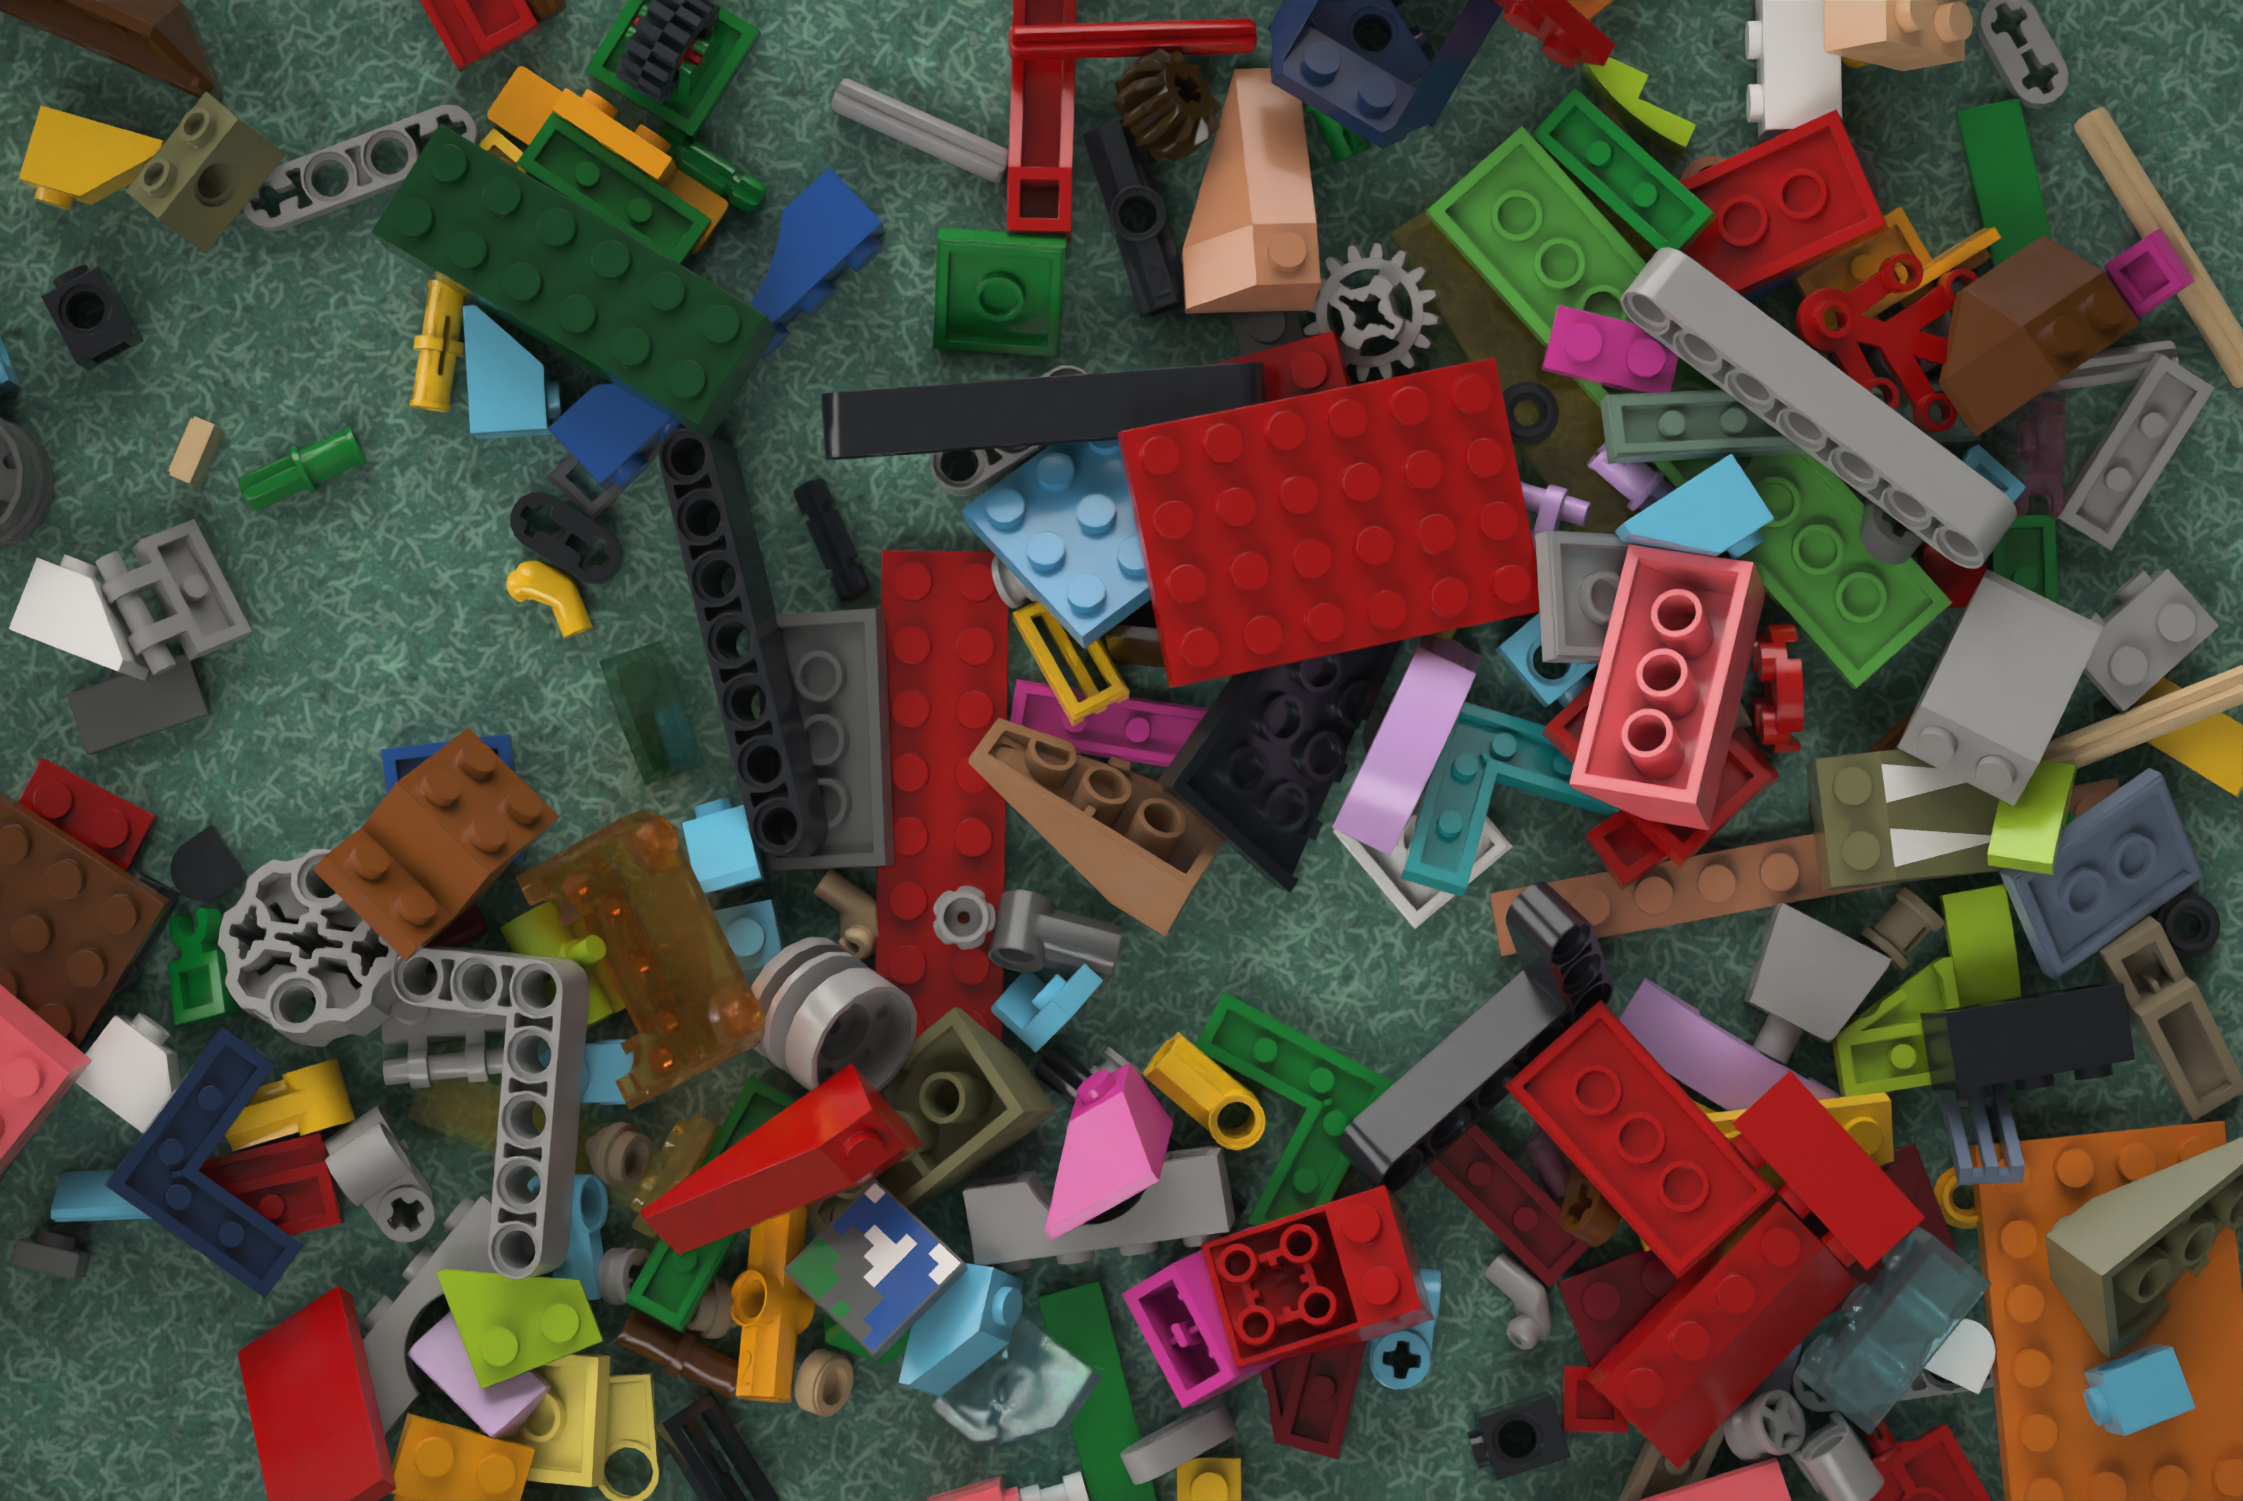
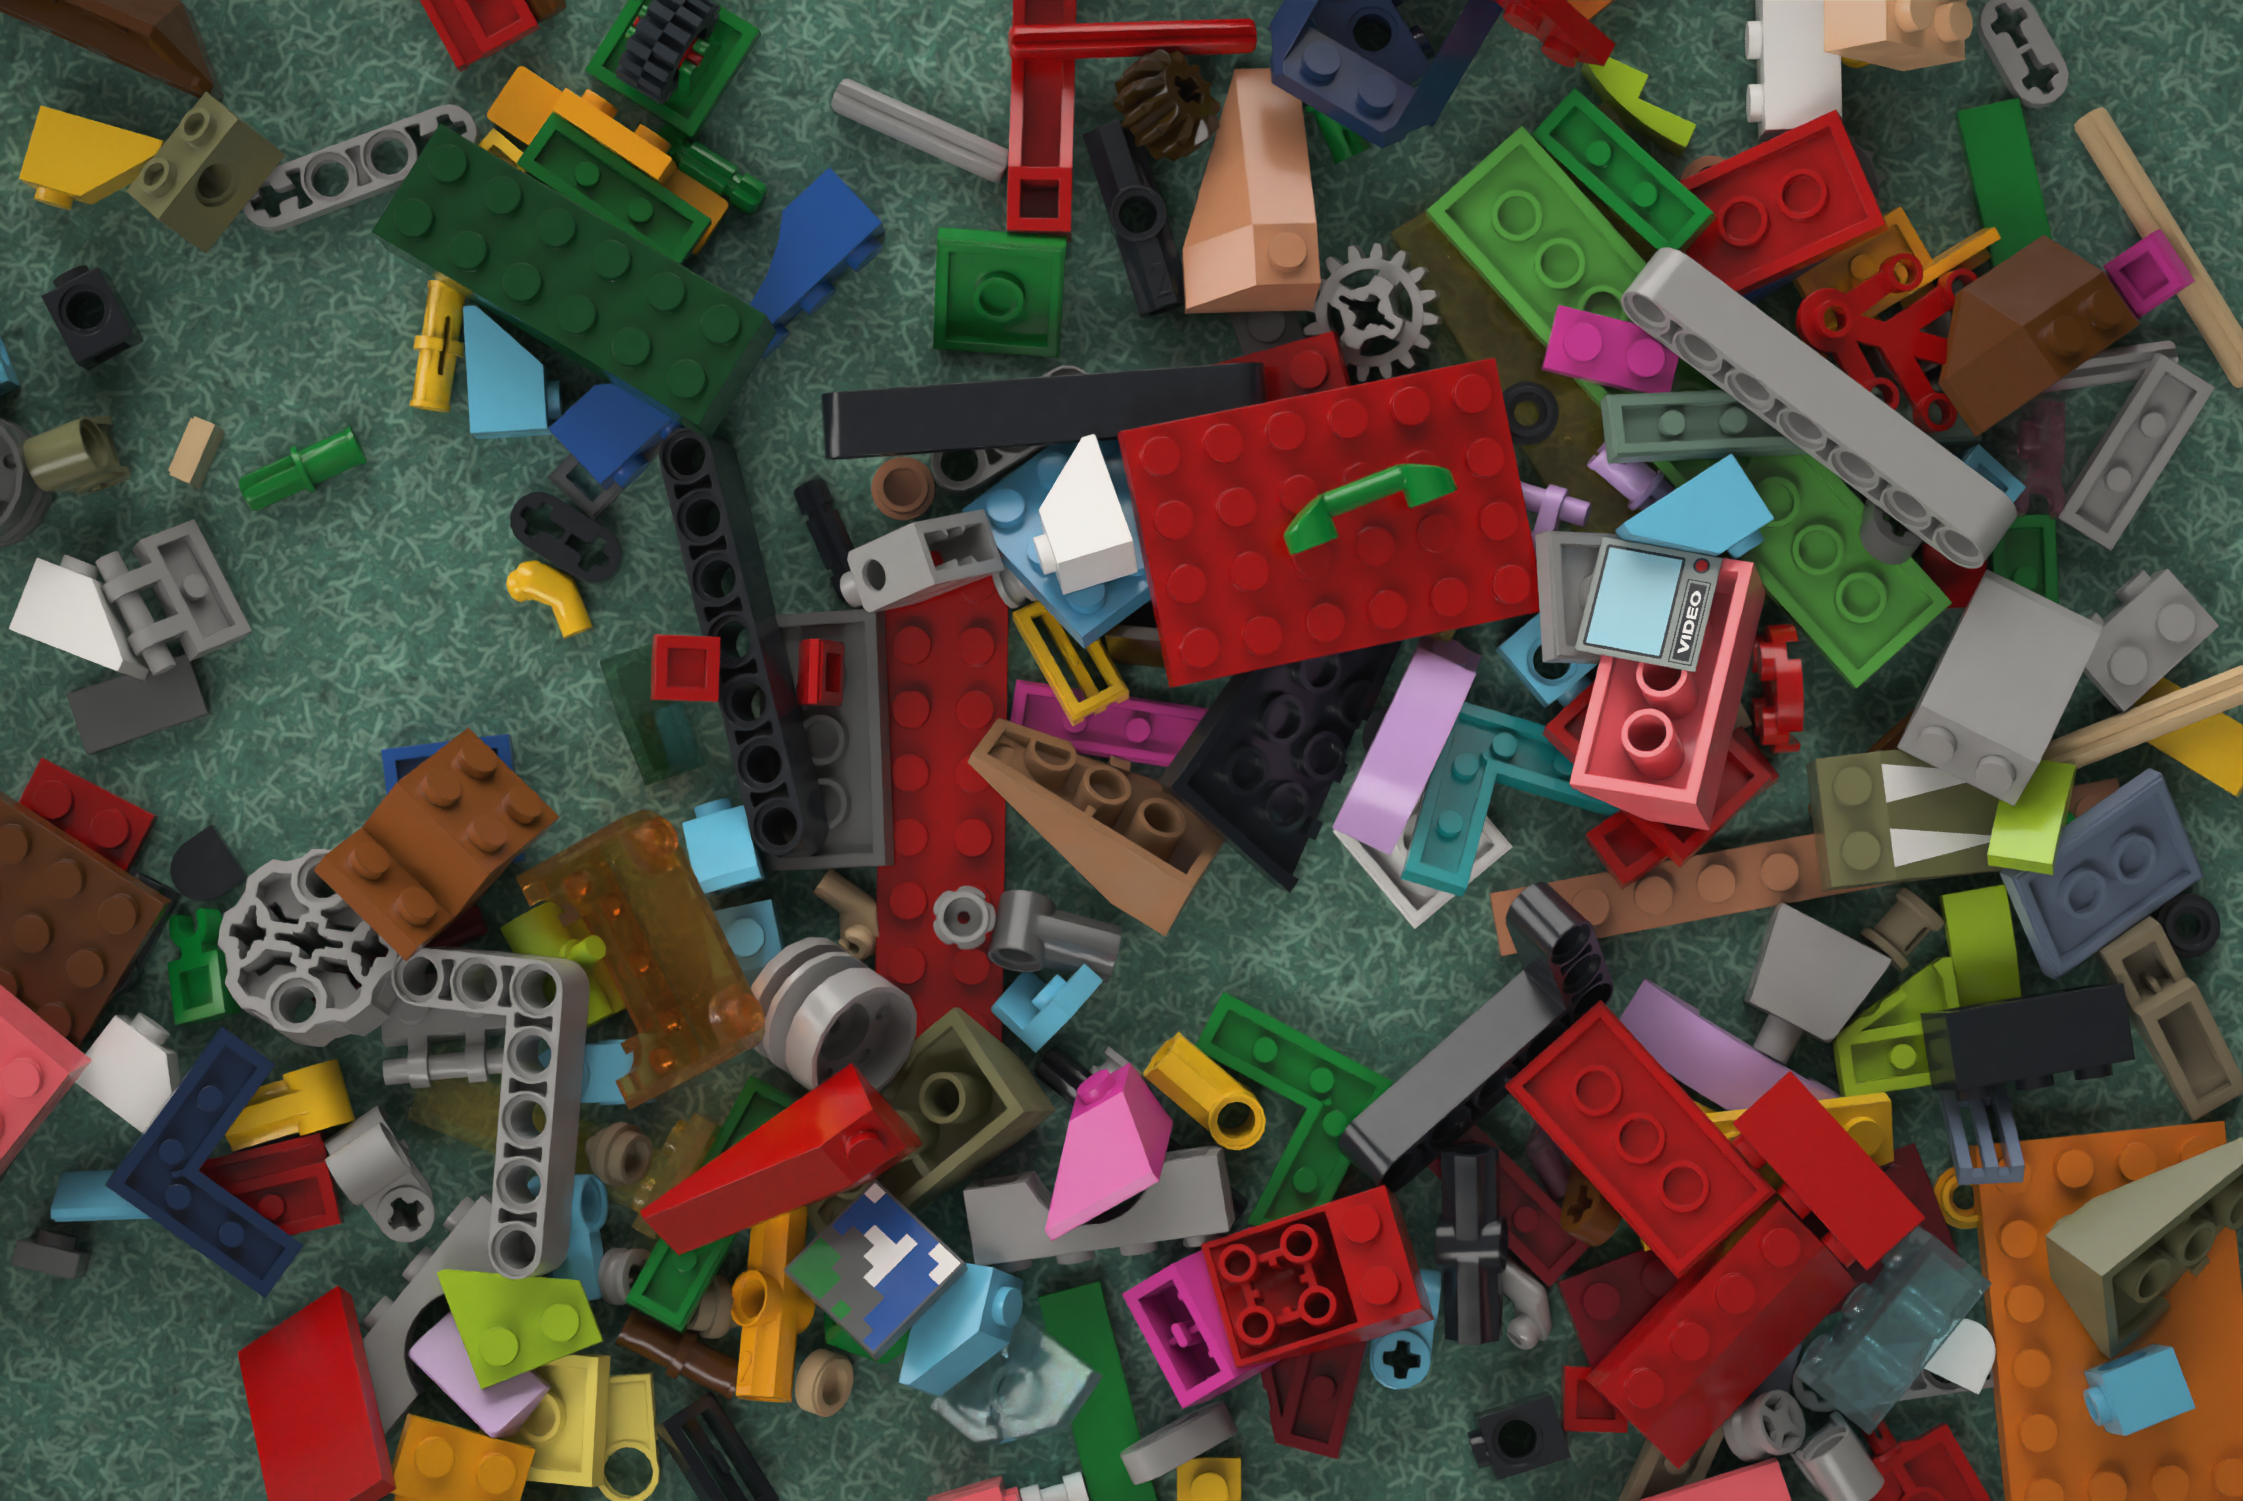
(75, 457): none -> olive piece
(685, 668): none -> red plate
(820, 672): none -> red slope
(900, 568): none -> light grey torso
(903, 488): none -> nougat plate
(1084, 524): none -> white slope
(1315, 522): none -> green bar
(1471, 1243): none -> black piece
(1648, 604): none -> sticker

